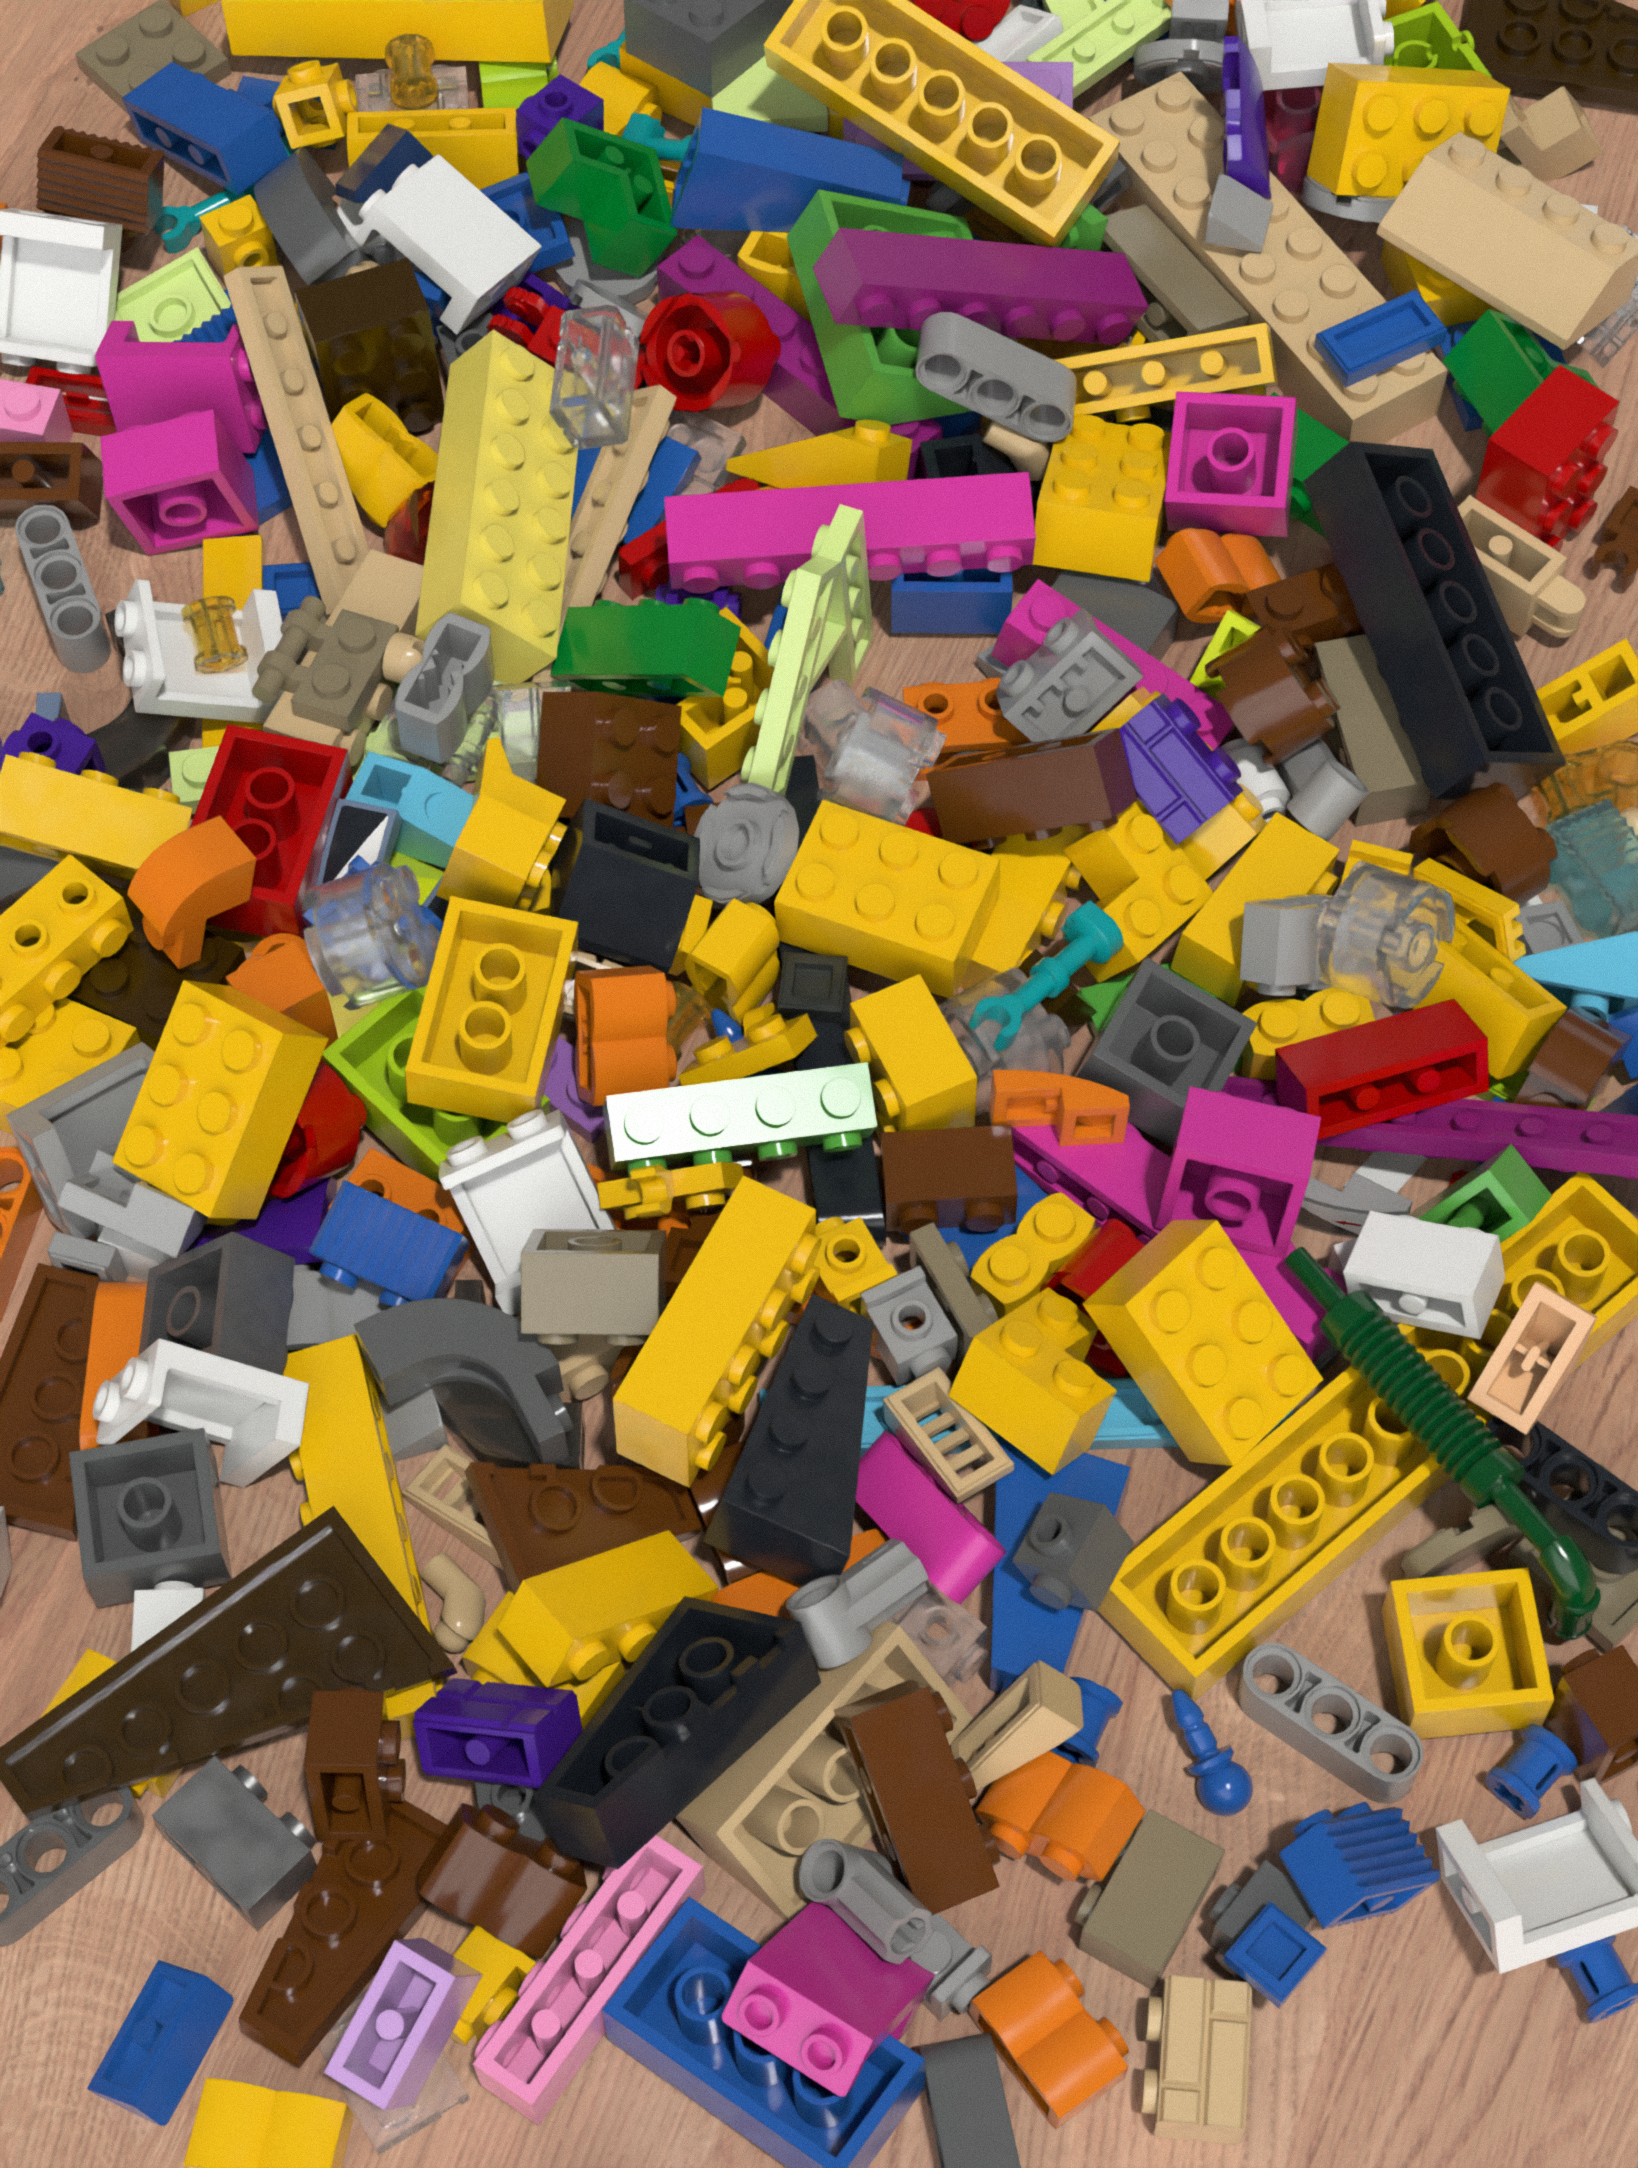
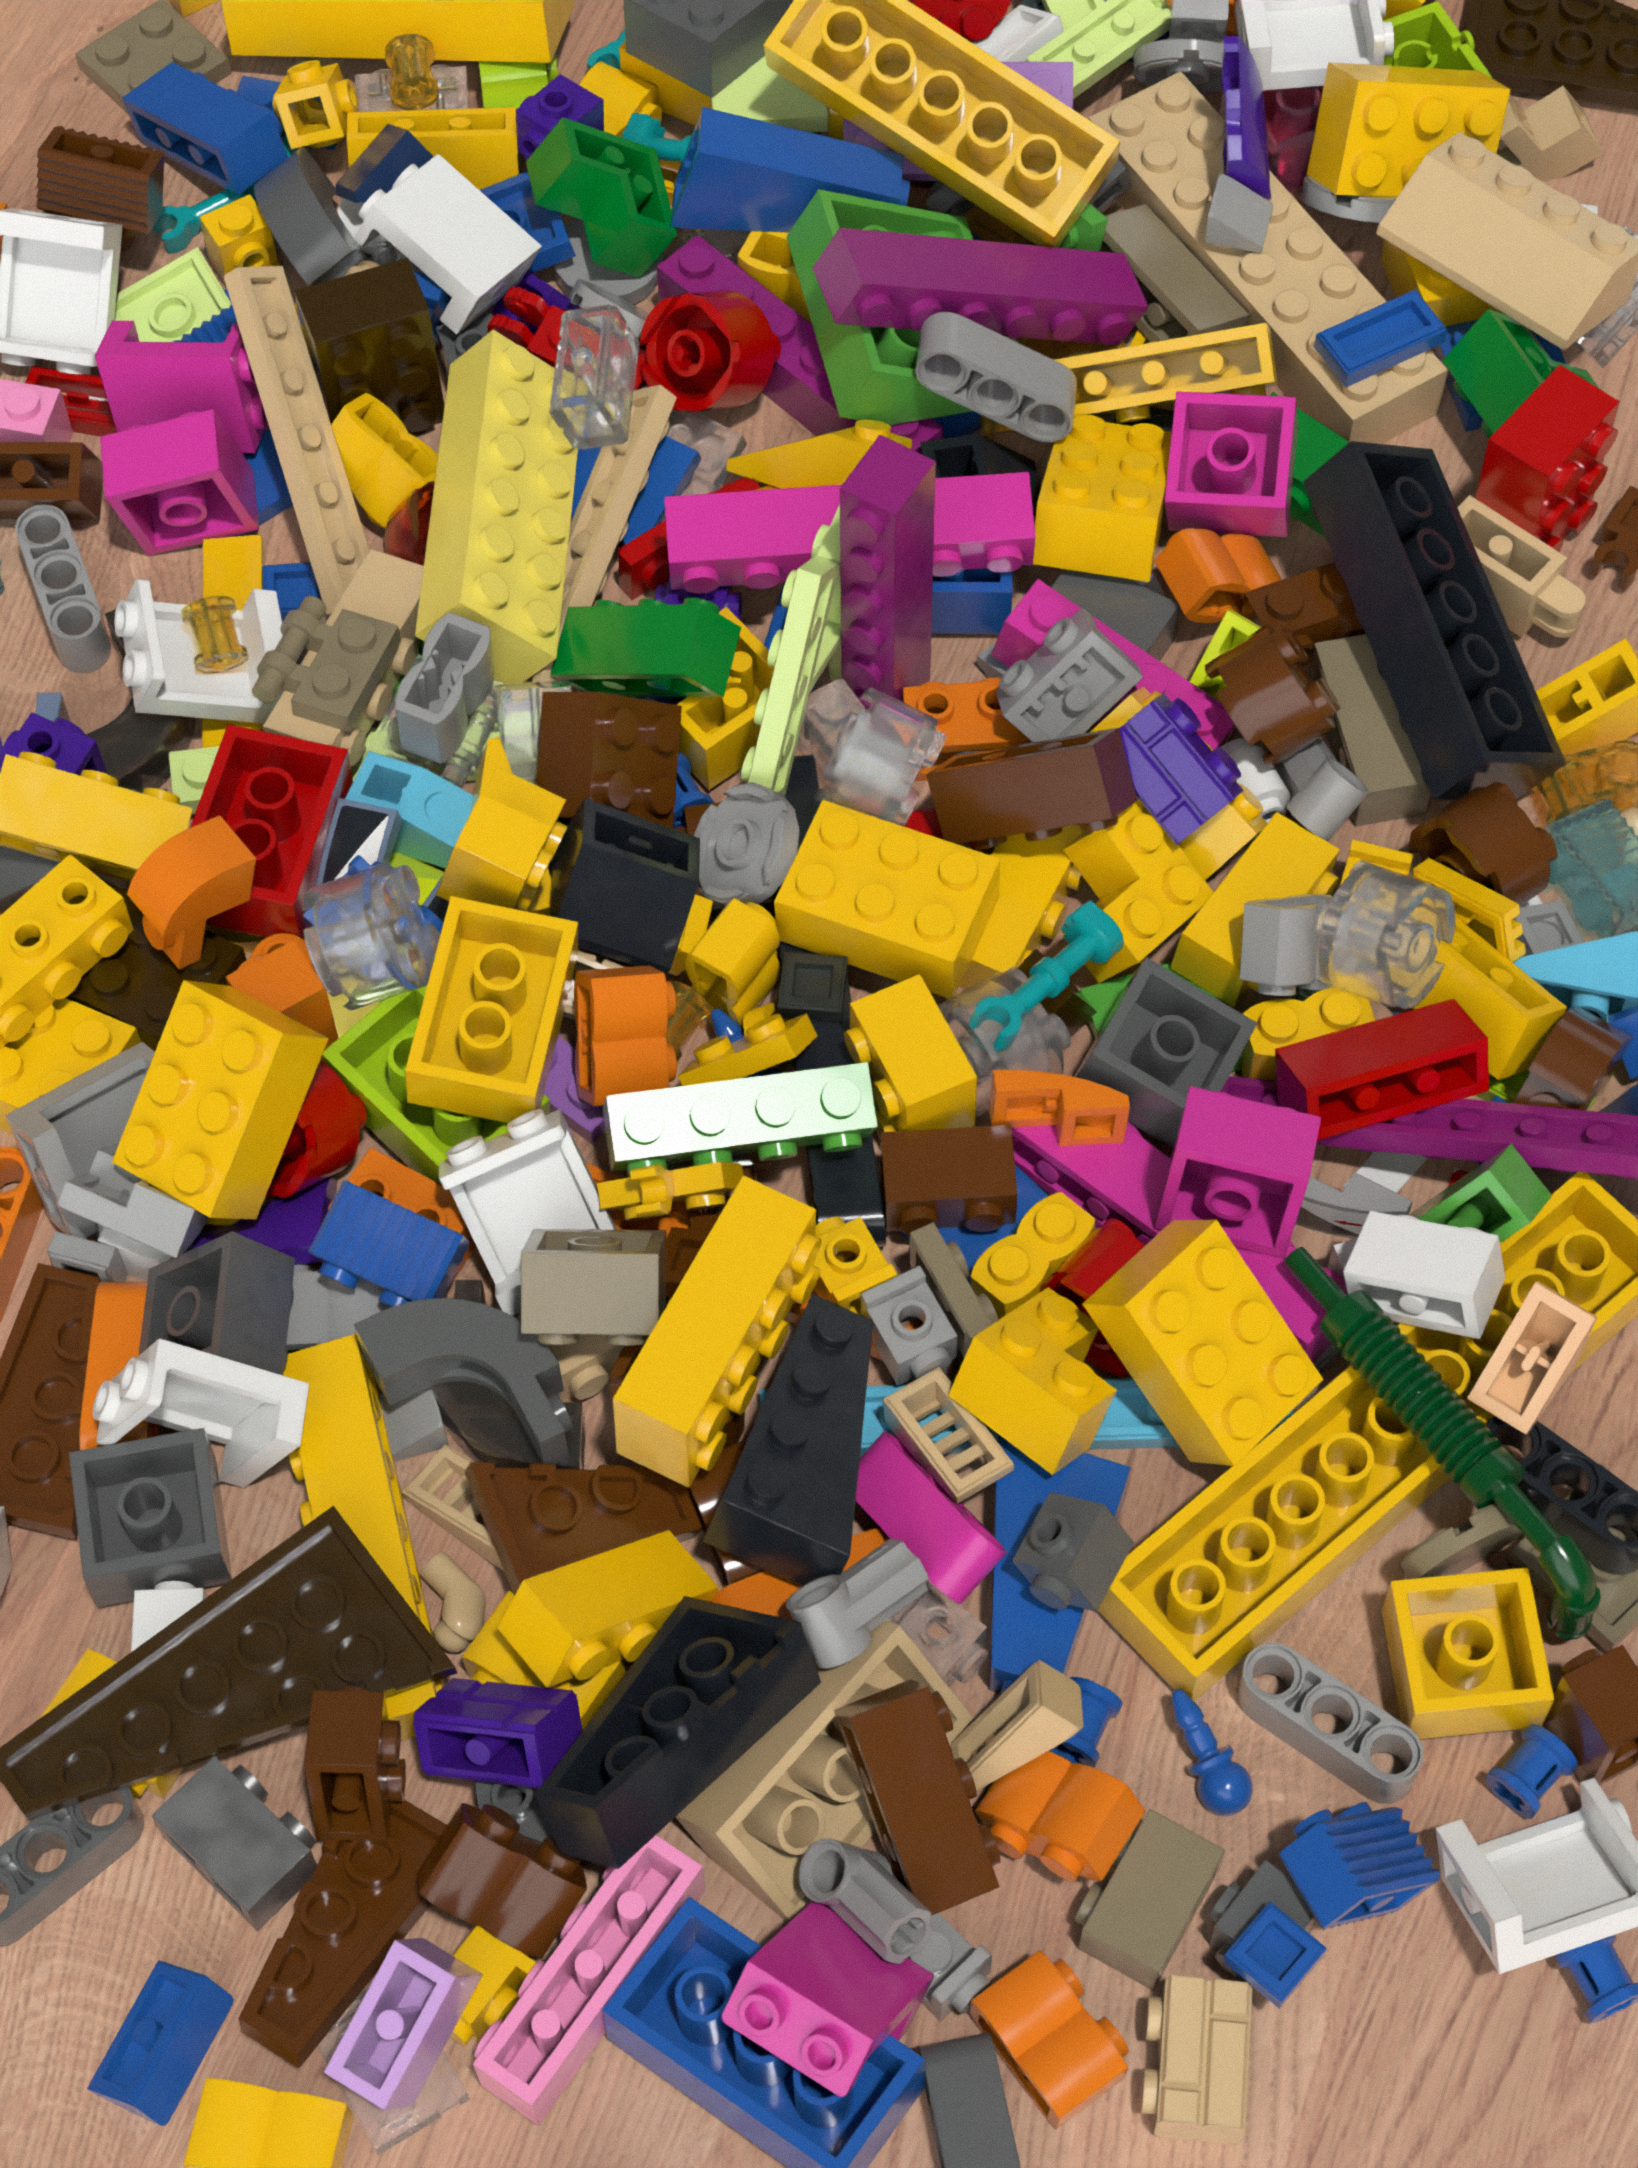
(401, 655): tan hinge -> none
(887, 569): none -> magenta brick
(1024, 452): tan arm -> none

